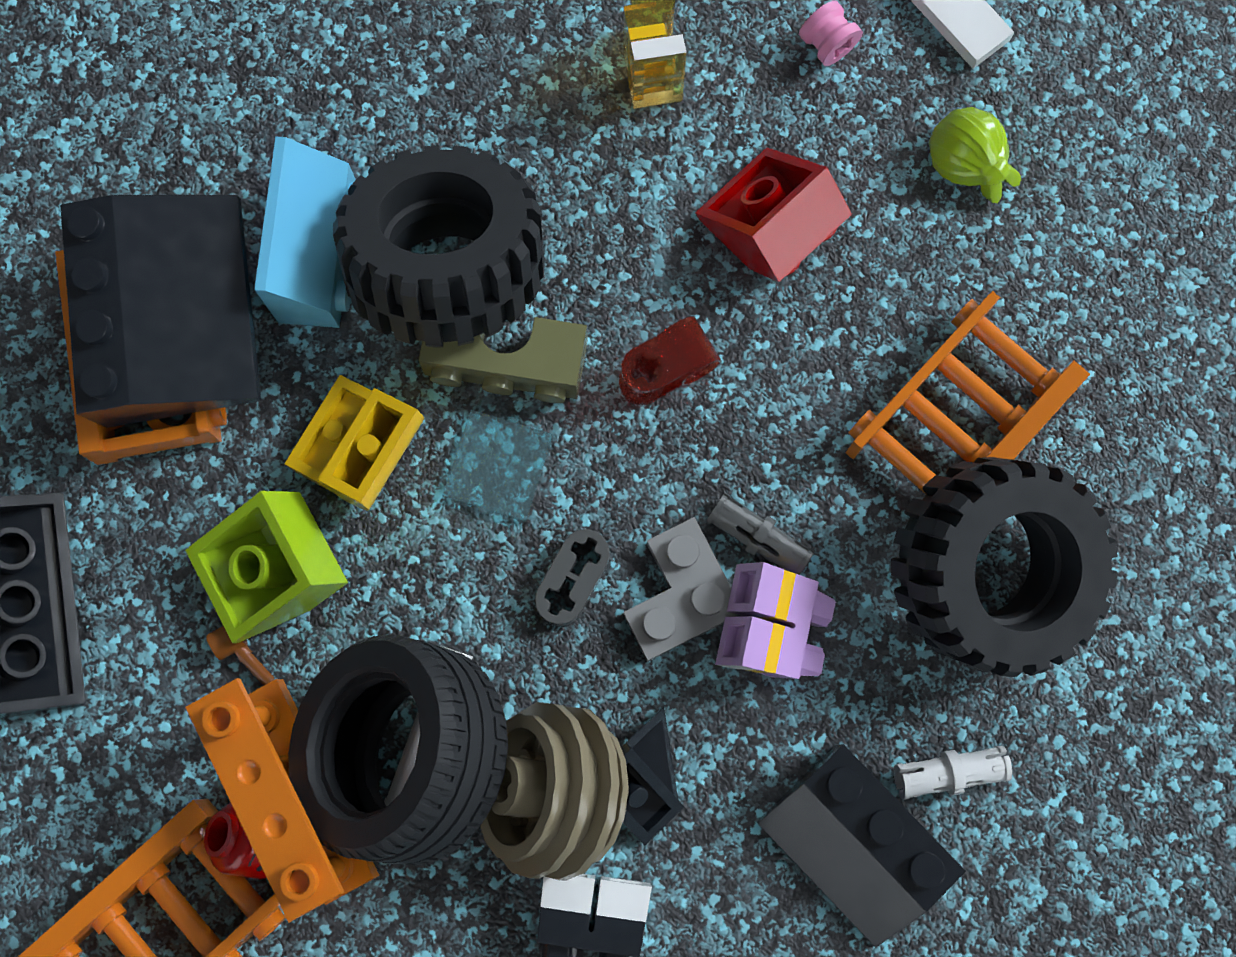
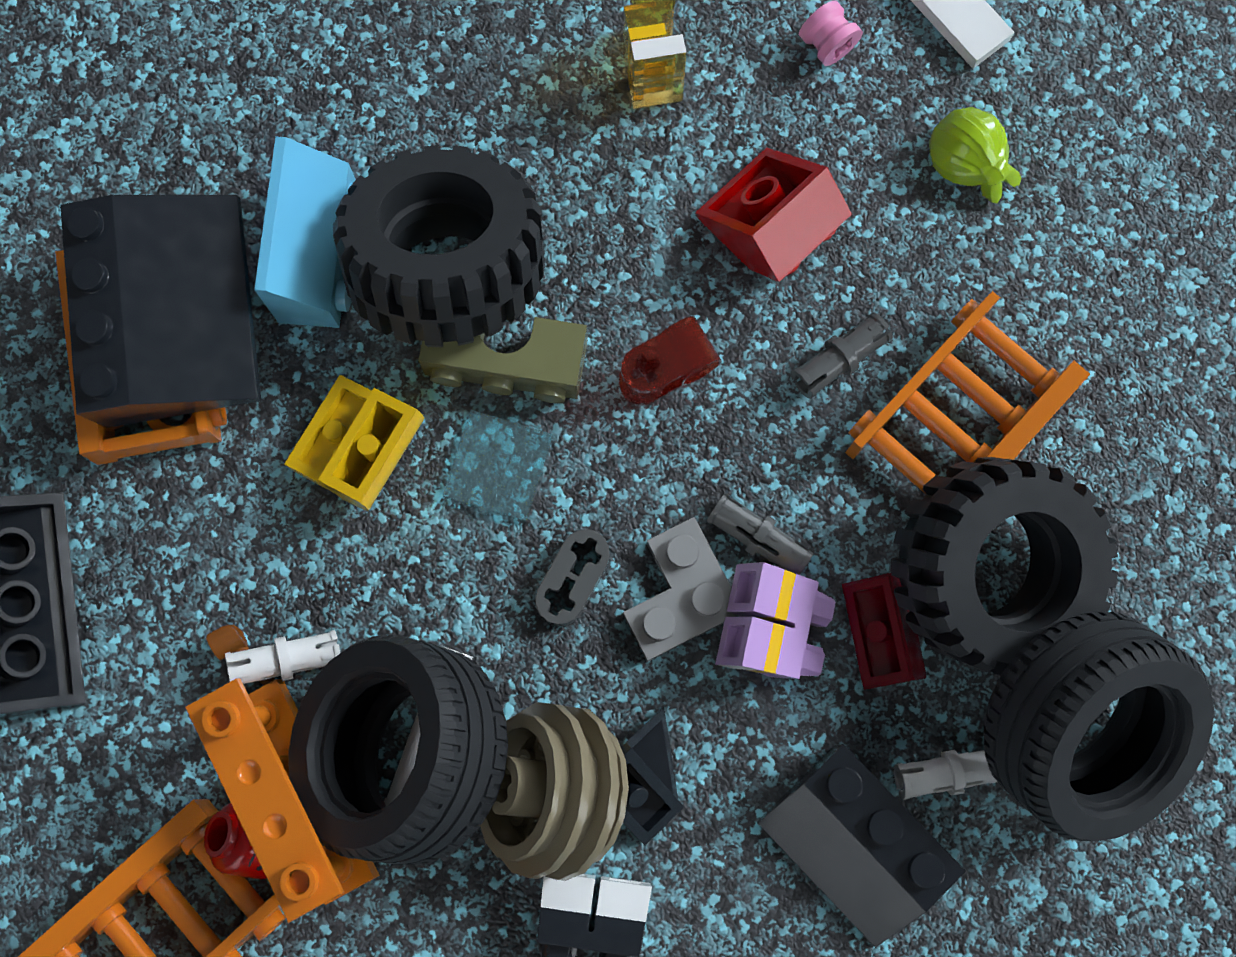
(265, 564): lime slope -> none
(282, 658): none -> white pin
(841, 355): none -> dark grey pin
(882, 639): none -> dark red slope
(1134, 762): none -> black tyre

